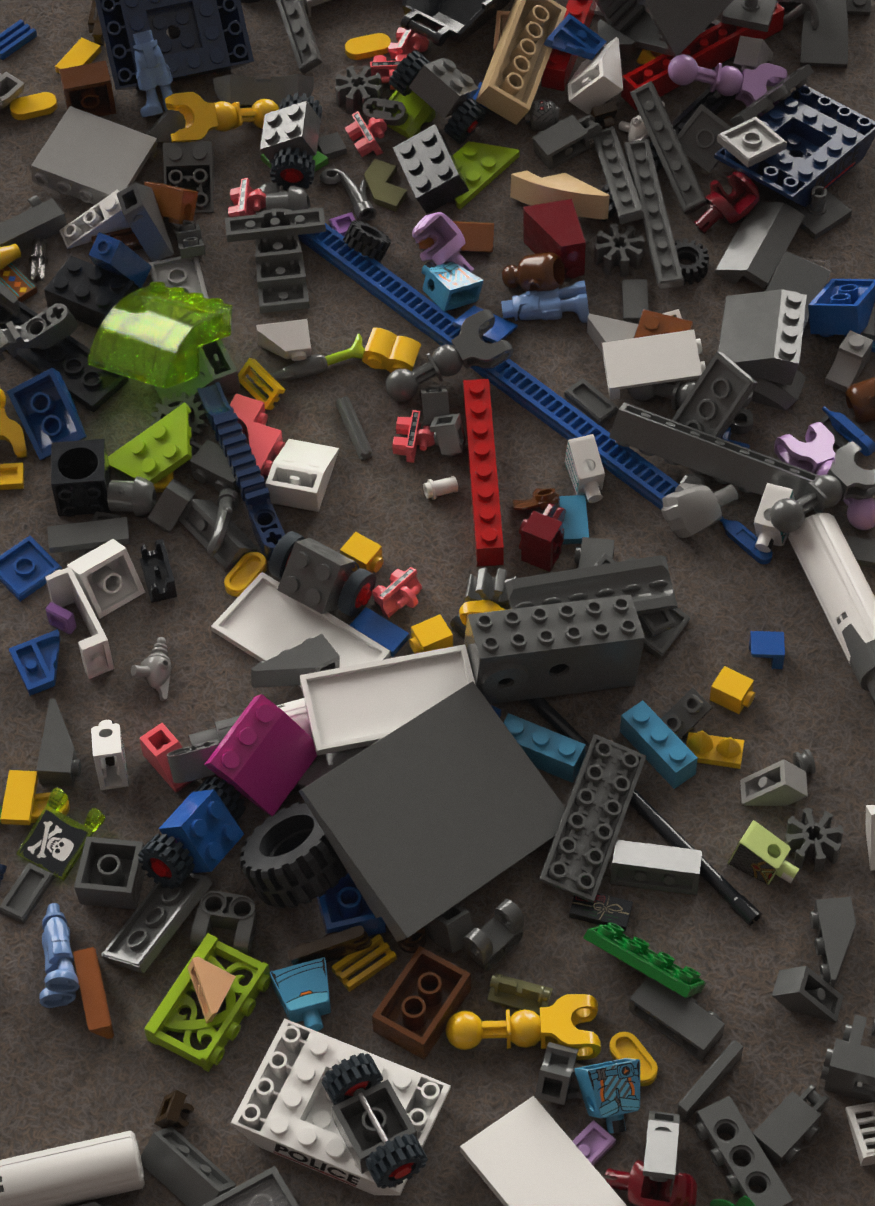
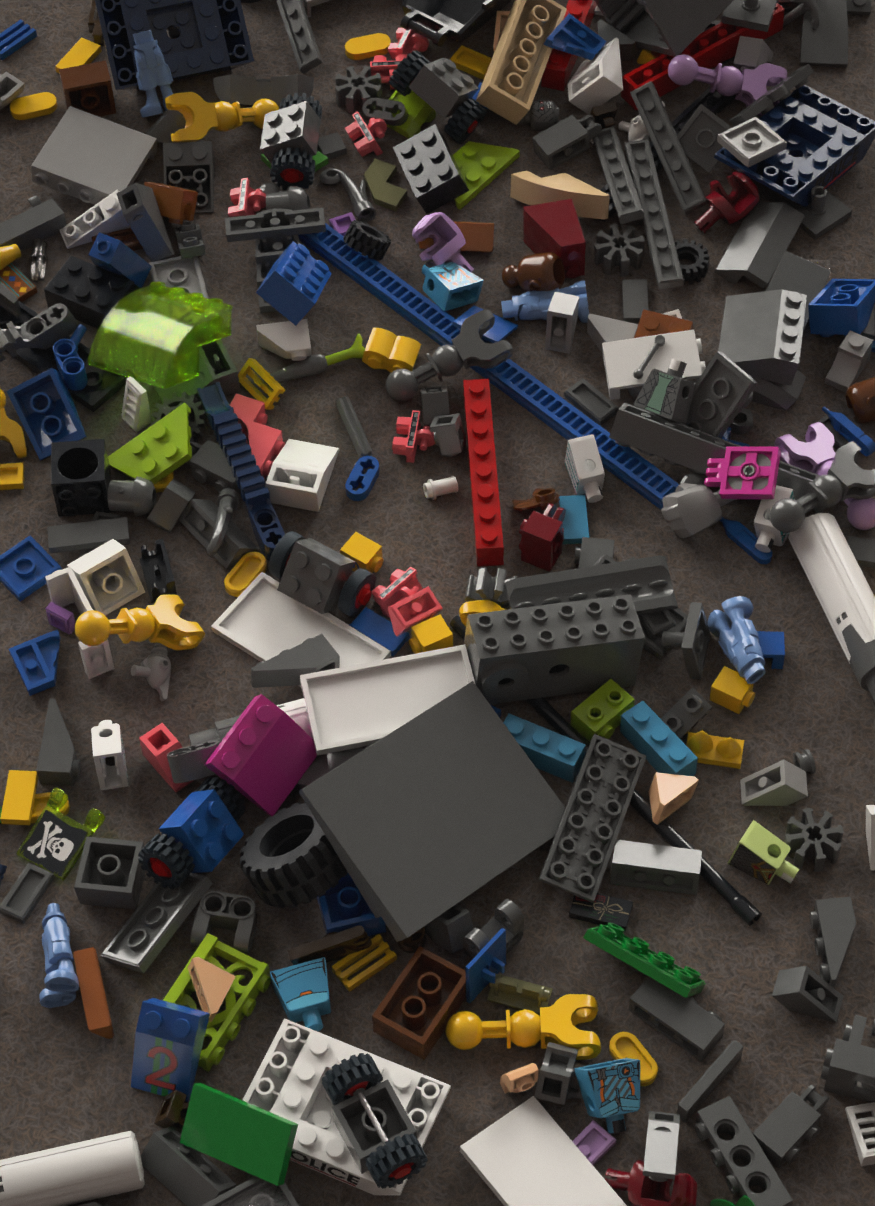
(68, 361): none -> blue beam
(135, 405): none -> white slope
(156, 623): none -> yellow piece
(167, 1047): none -> blue slope
(239, 1133): none -> green tile
(294, 282): none -> blue brick
(367, 480): none -> blue beam
(413, 610): none -> coral slope
(471, 62): none -> yellow tile
(485, 964): none -> blue piece
(520, 1079): none -> light nougat slope
(561, 322): none -> light grey slope
(601, 711): none -> lime brick
(659, 341): none -> dark grey hinge
(667, 393): none -> dark grey torso
(670, 793): none -> light nougat slope
(692, 641): none -> dark grey tile
(739, 637): none -> medium blue piece
(745, 472): none -> dark pink piece

